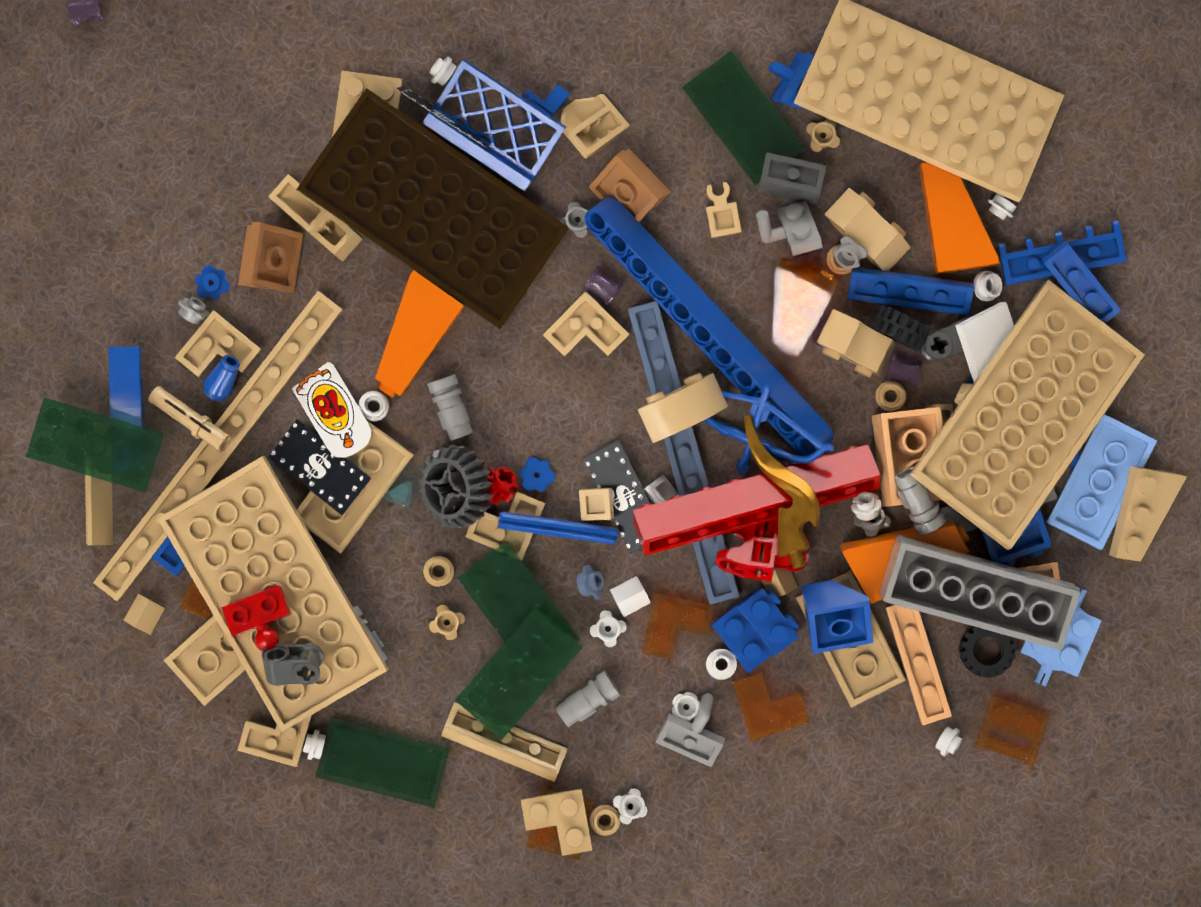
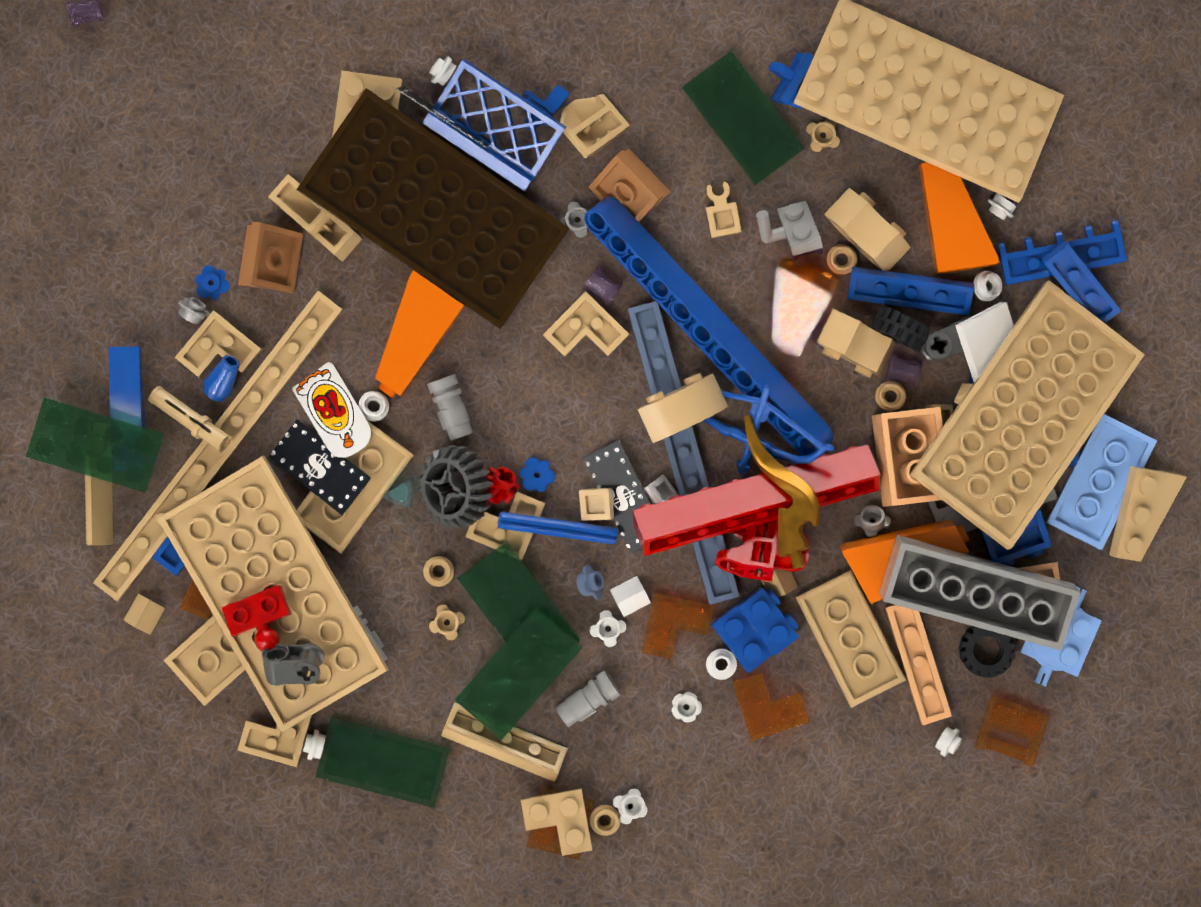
(692, 738): light grey plate -> none
(792, 178): dark grey panel -> none
(836, 616): blue slope -> none
(849, 253): light grey plate -> none
(866, 506): white plate -> none
(918, 500): light grey axle -> none

